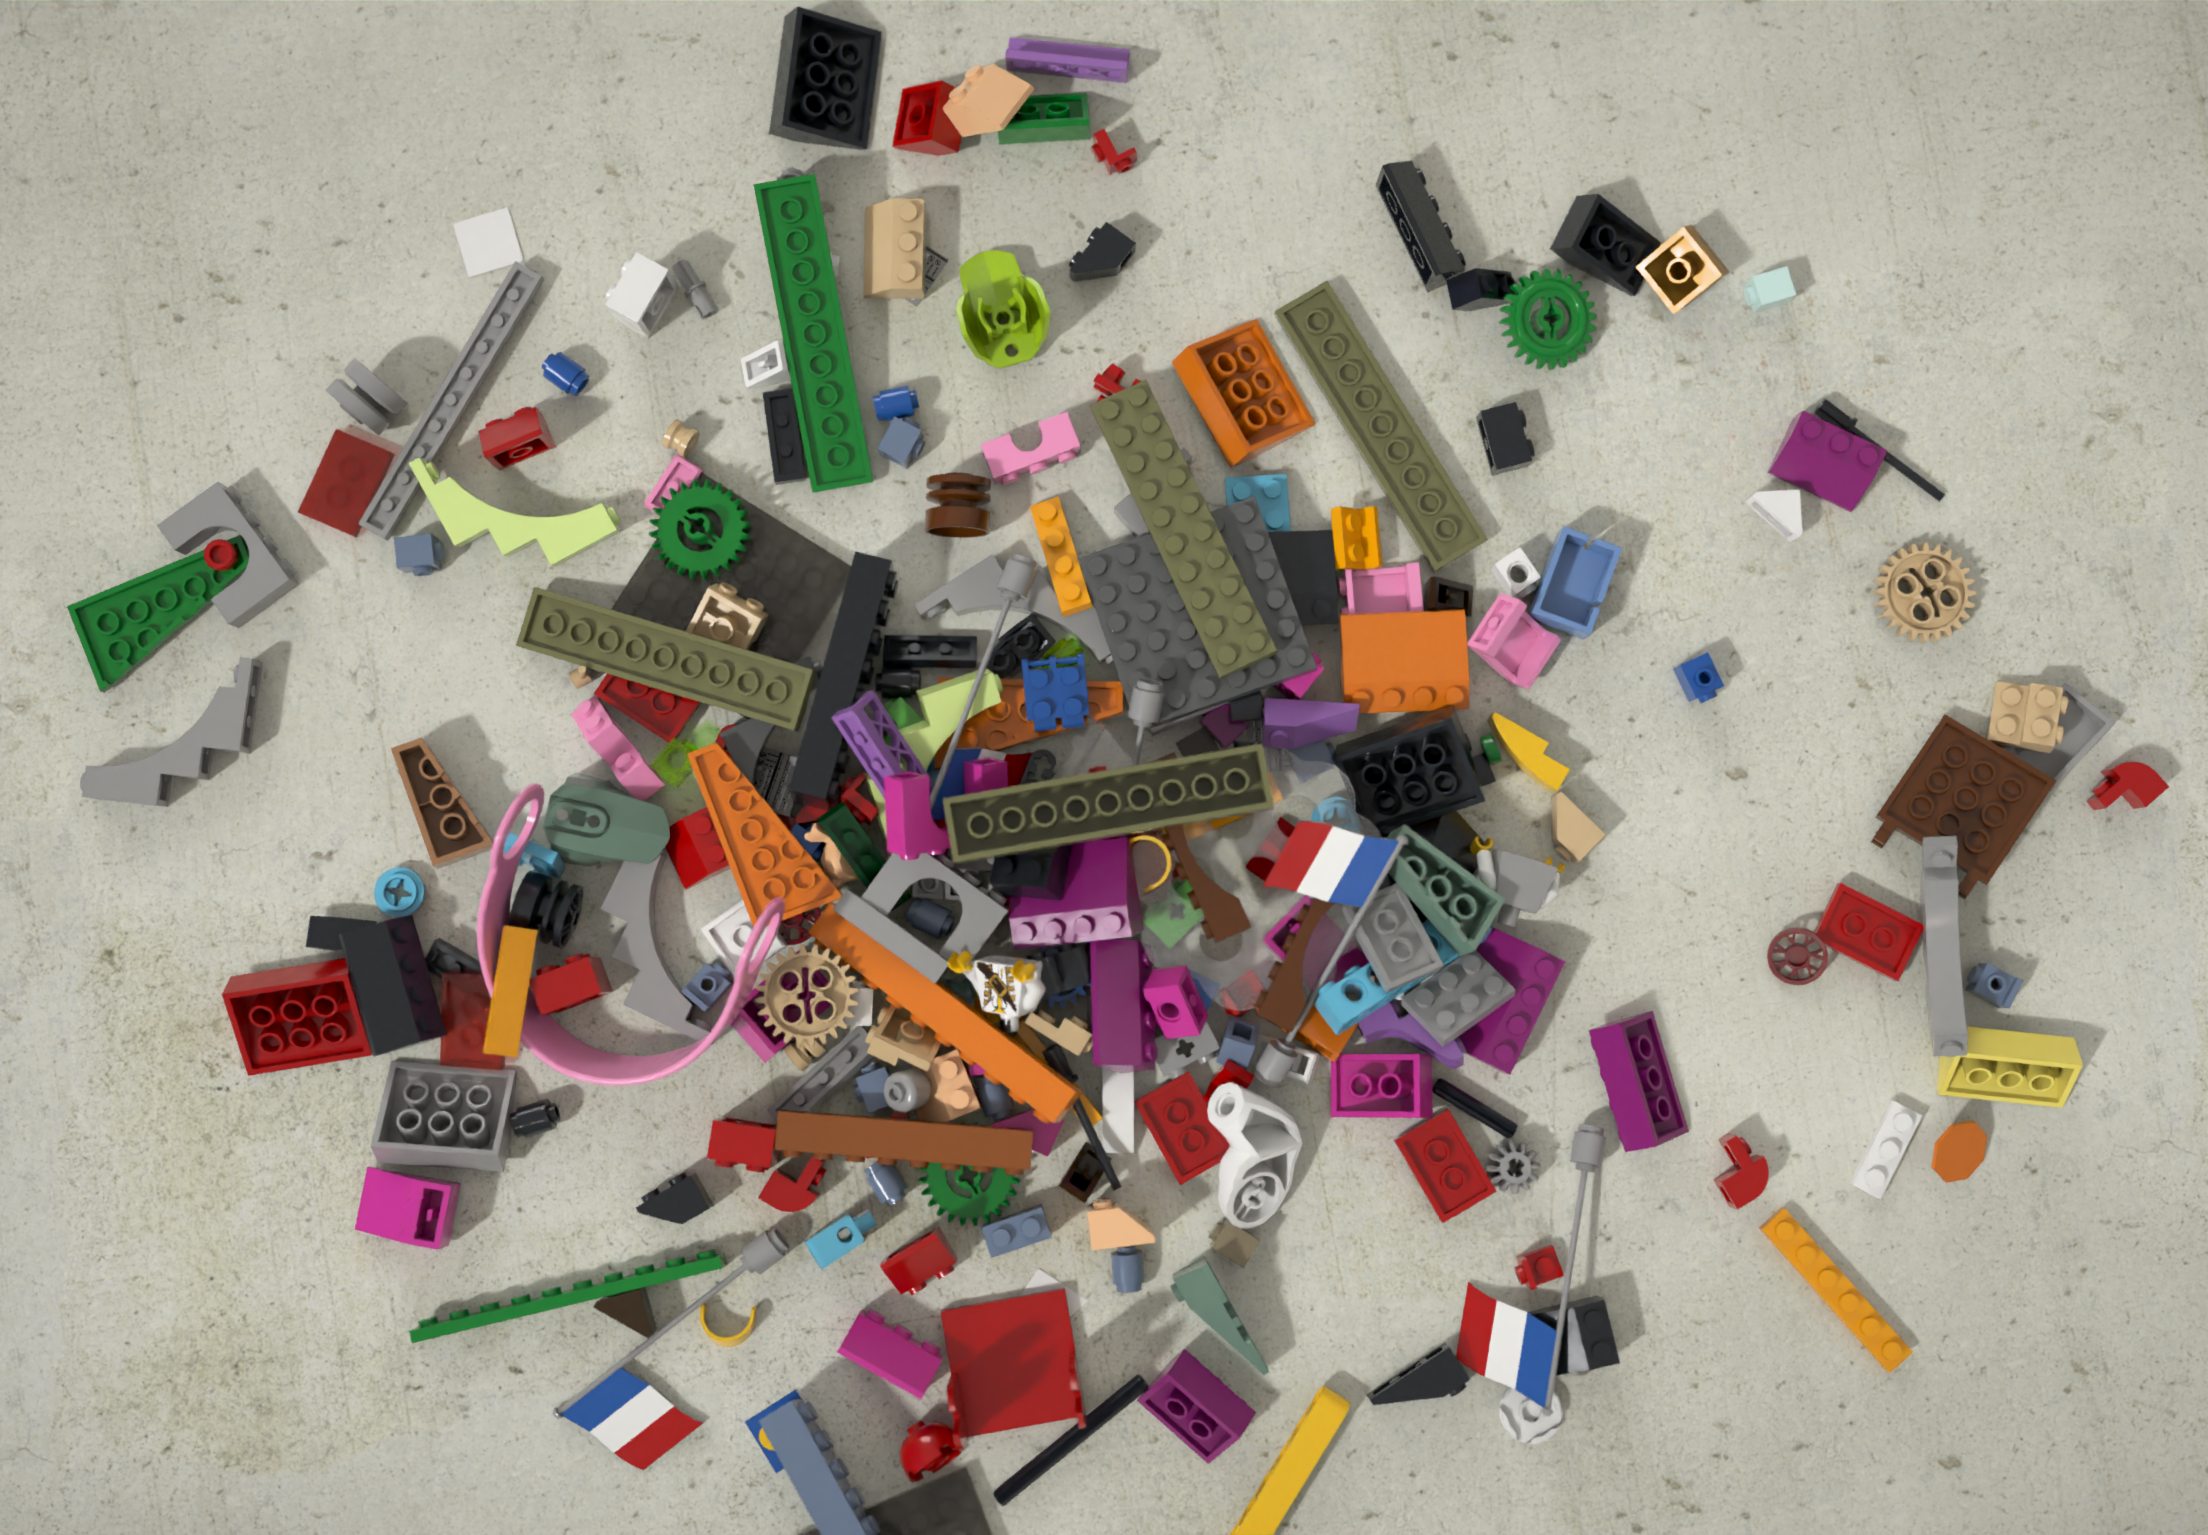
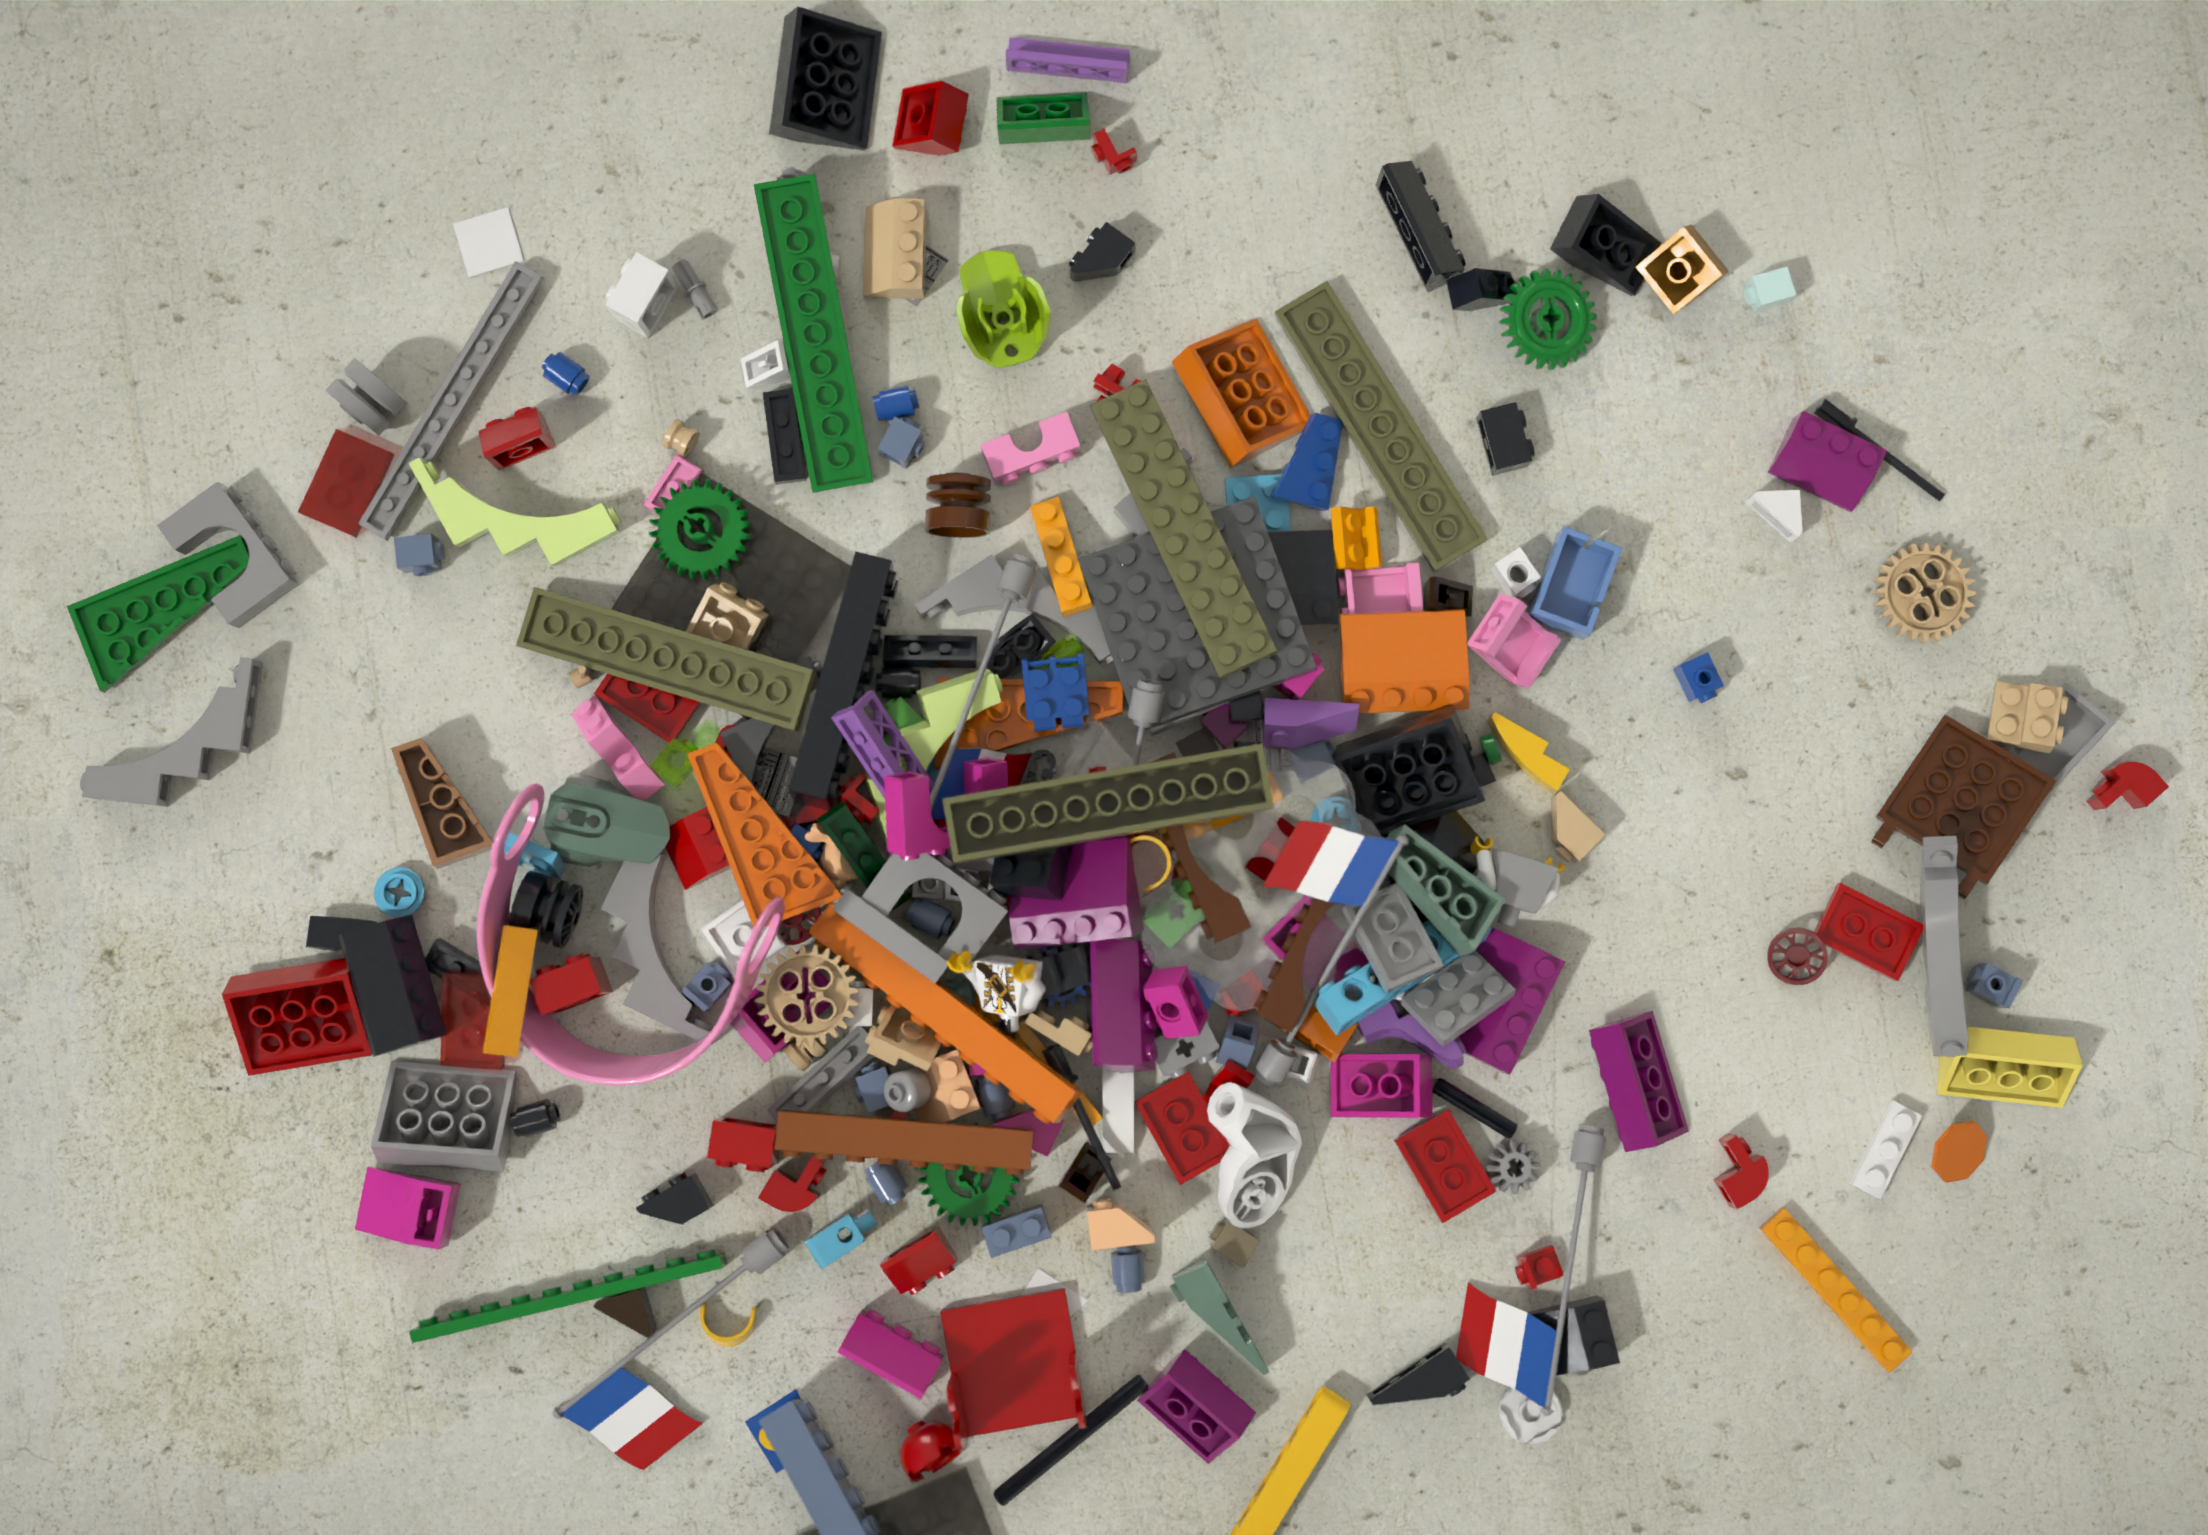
(221, 555): red tile -> none
(986, 100): light nougat slope -> none
(1311, 471): none -> blue wing

